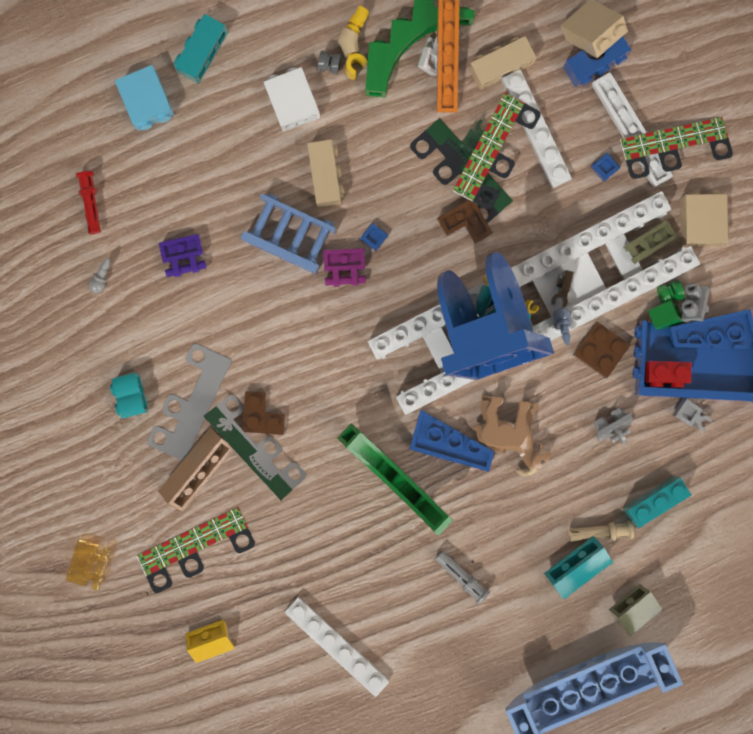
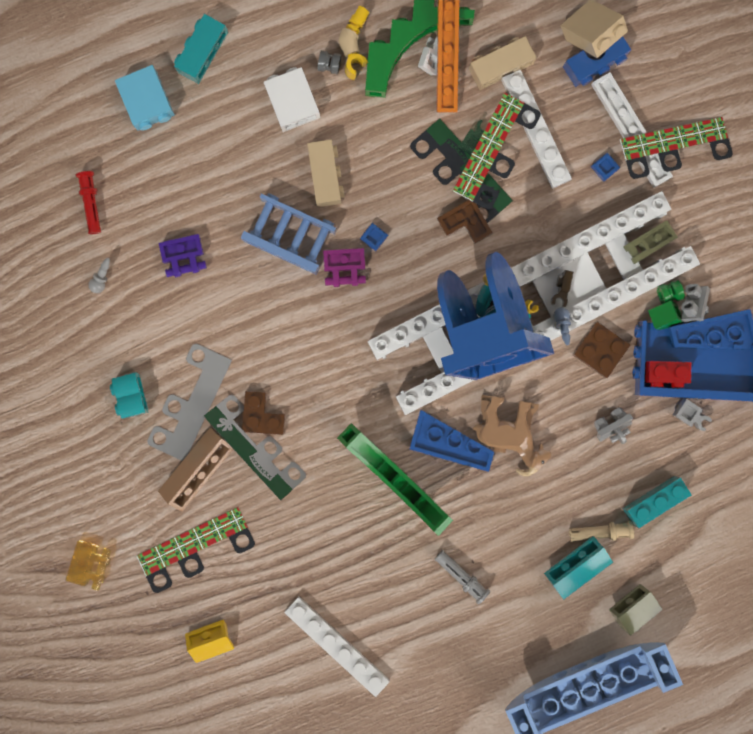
(704, 219): tan brick -> none

